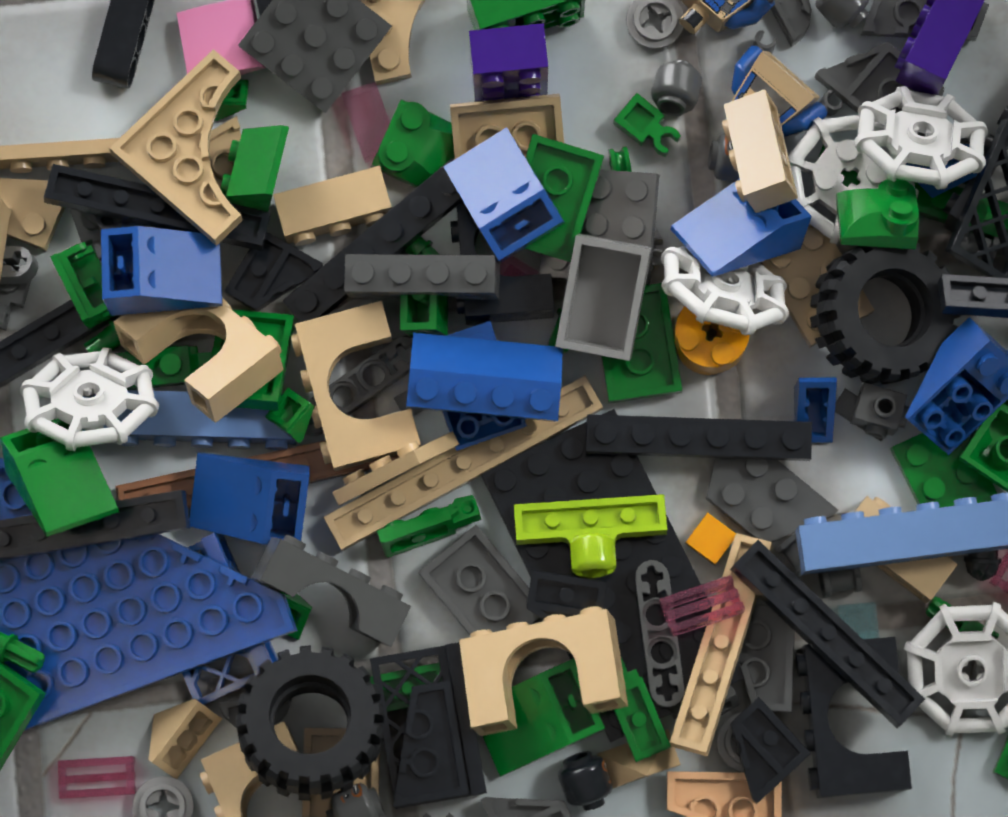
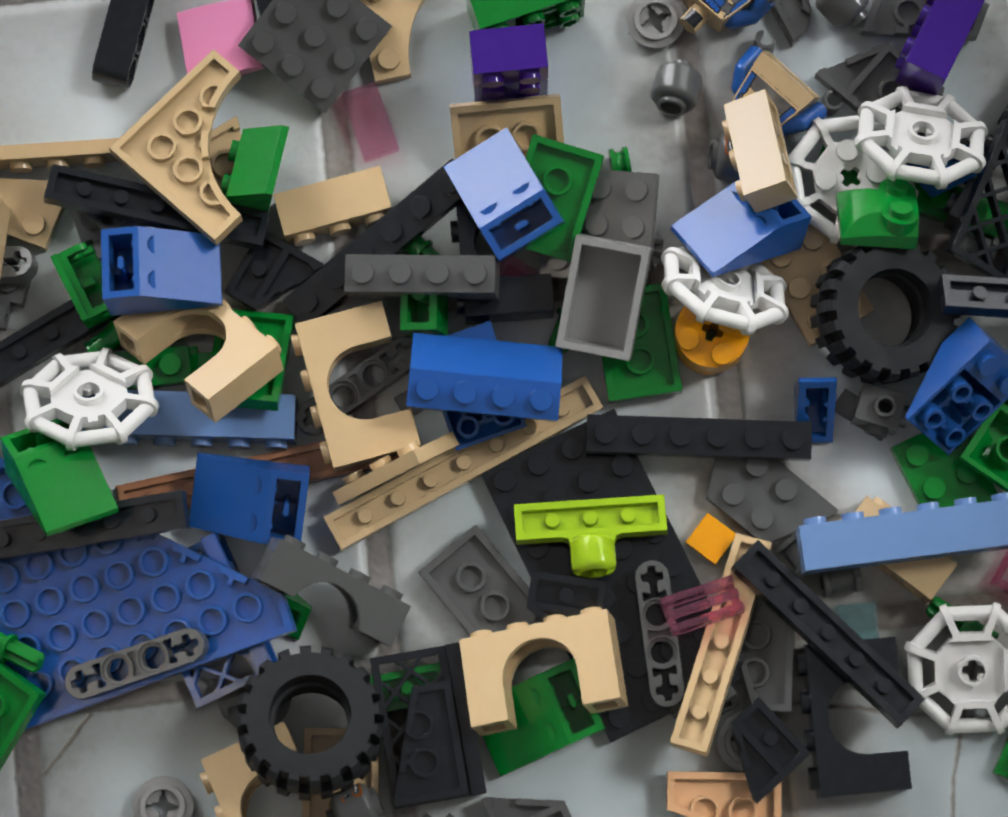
(129, 776): clear pink tile -> none
(136, 663): none -> dark grey beam
(180, 734): tan slope -> none
(234, 101): green slope -> none
(292, 415): green slope -> none
(414, 144): green slope -> none
(428, 526): green hinge -> none
(585, 780): black head -> none
(625, 770): tan slope -> none
(640, 719): green hinge -> none
(642, 122): green plate -> none
(982, 564): black plate -> none

